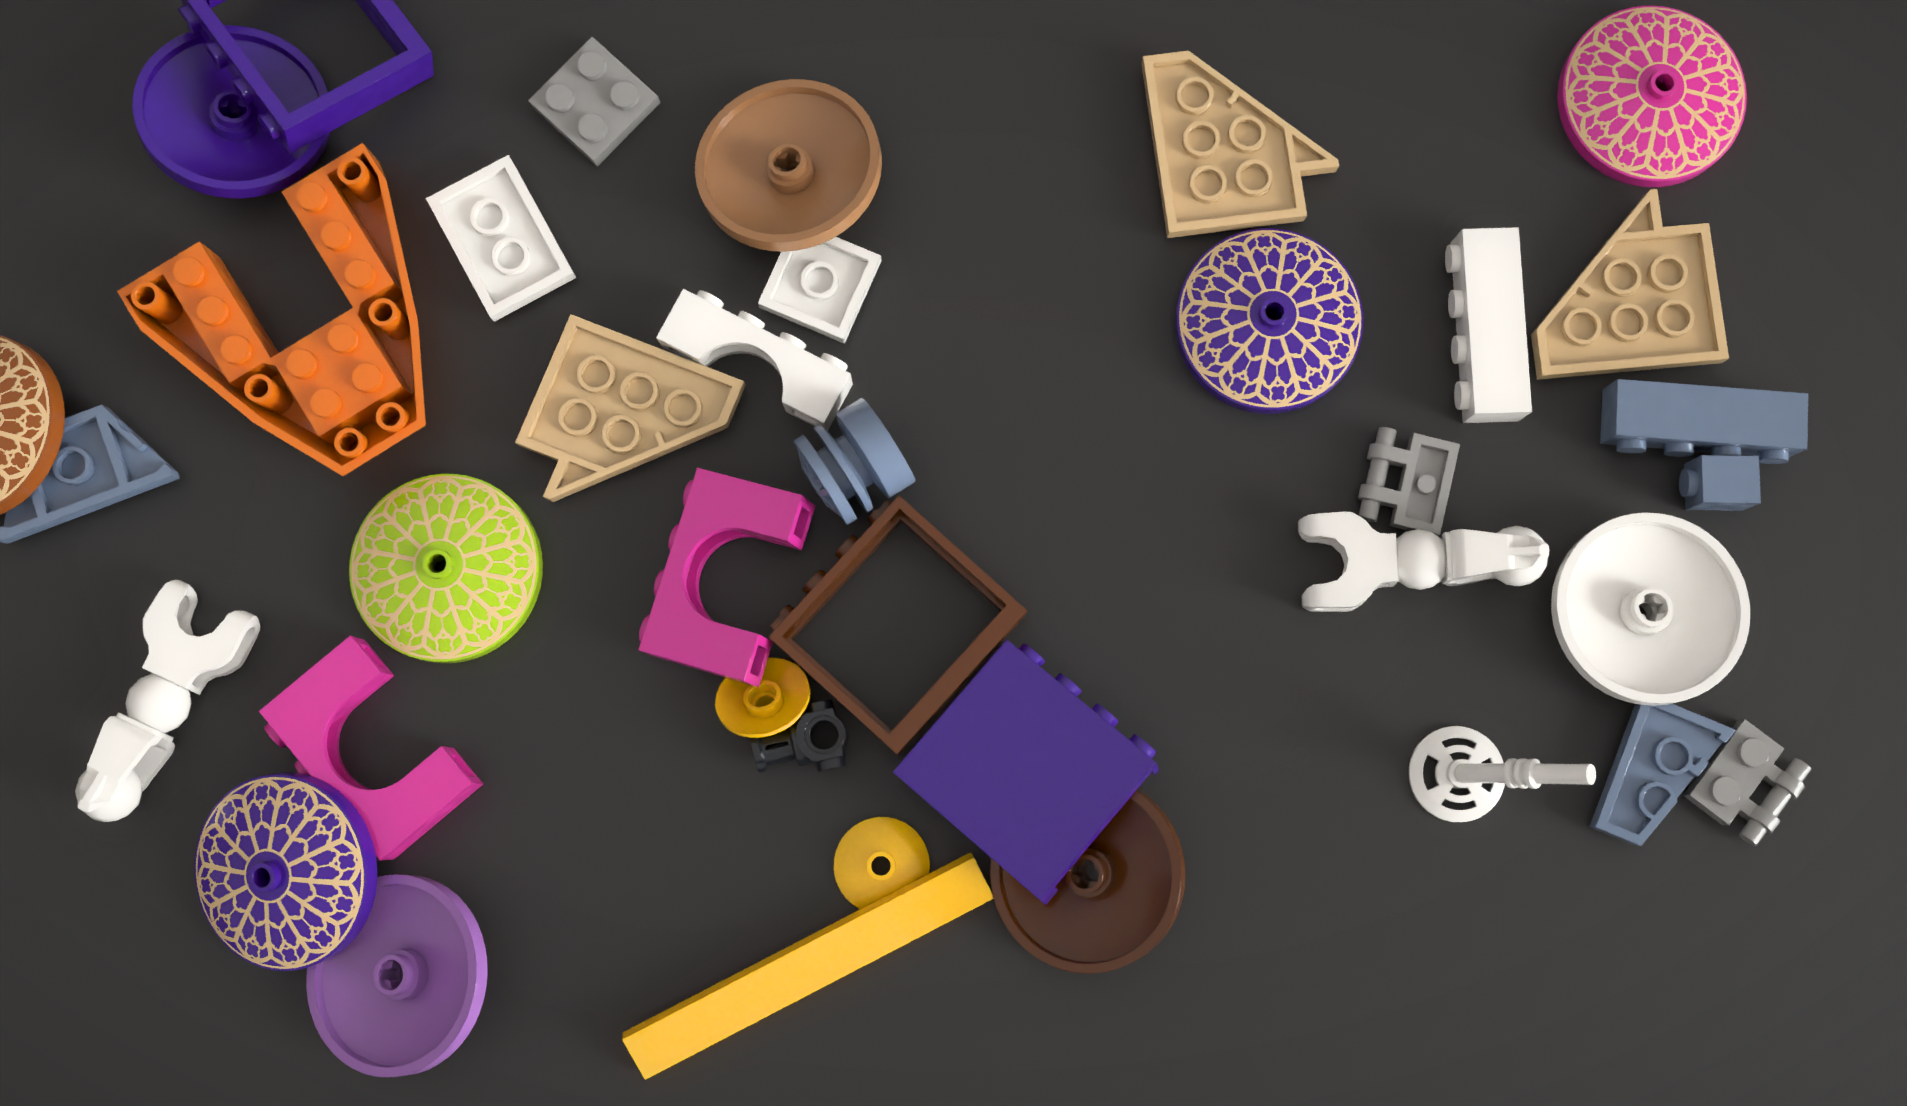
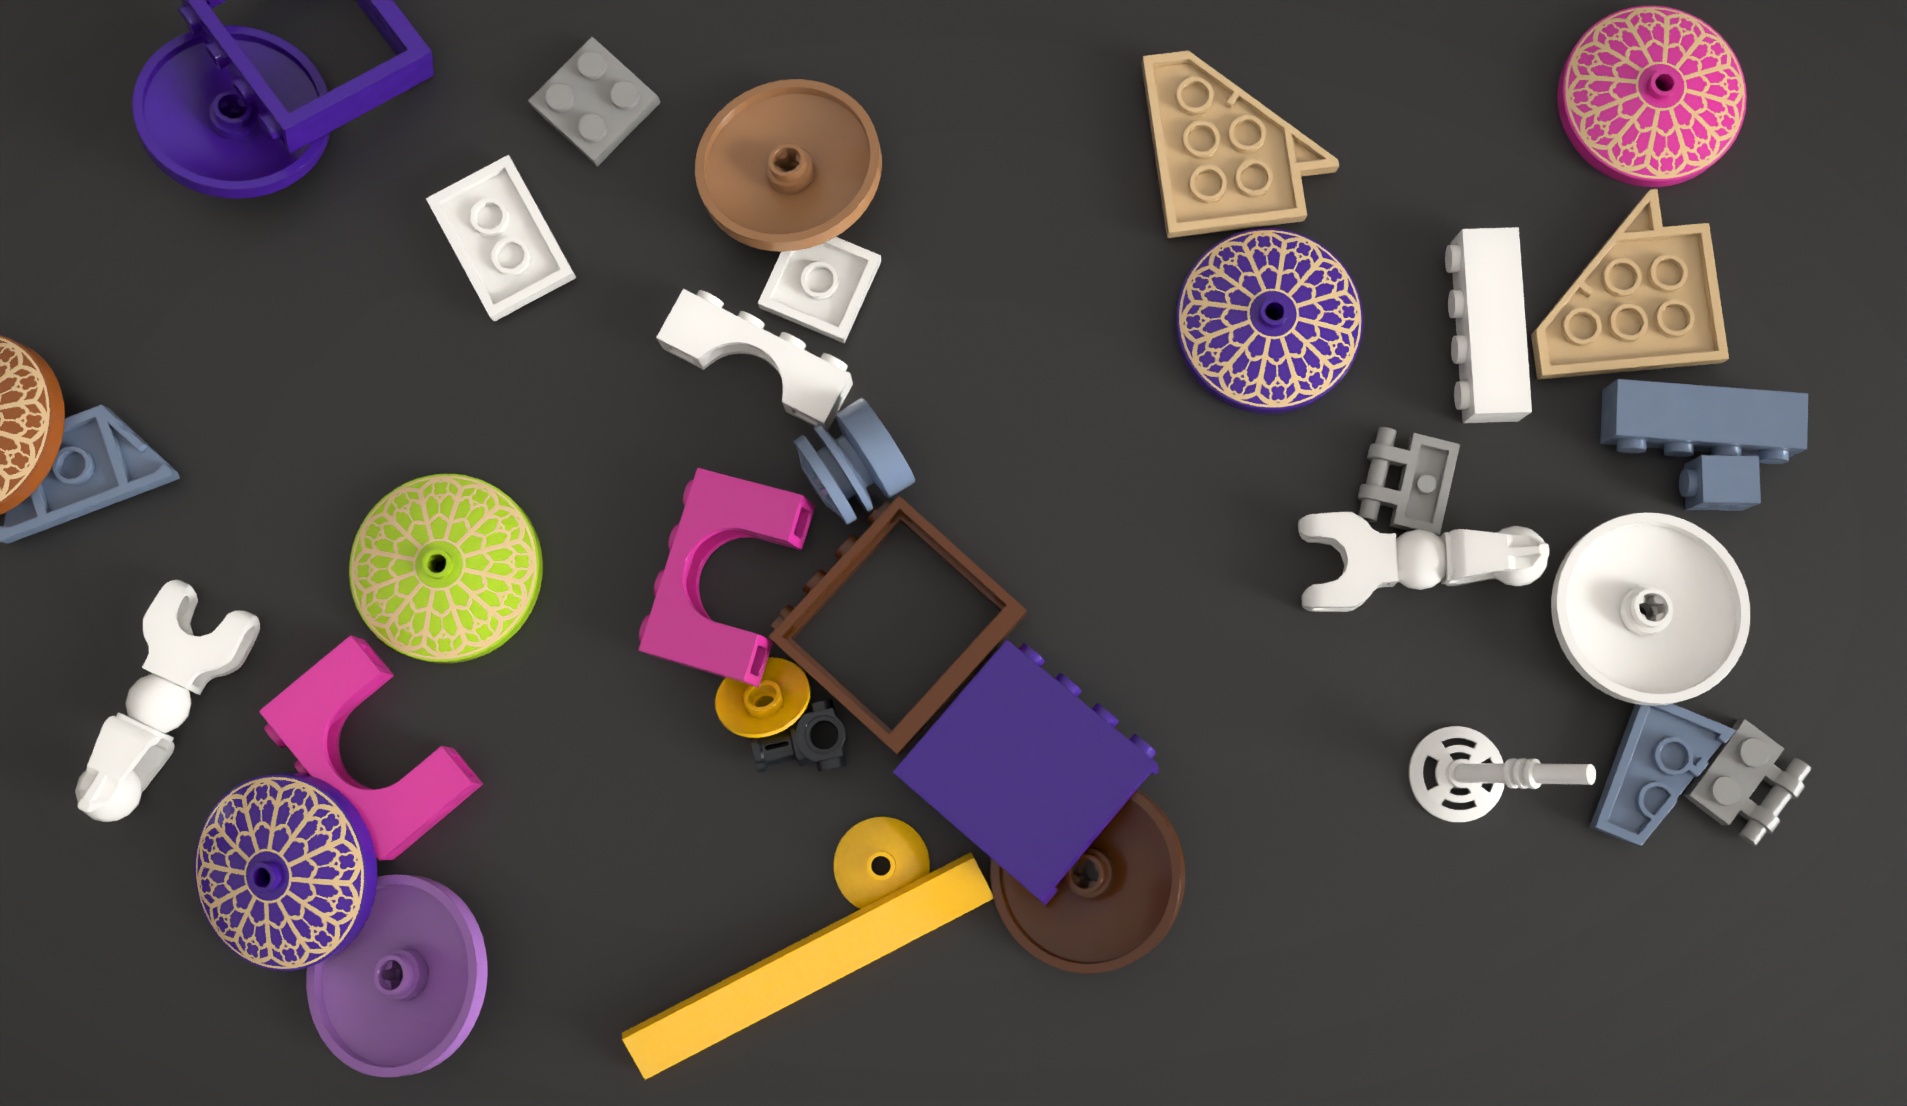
(343, 386): orange piece -> none
(619, 405): tan wing -> none

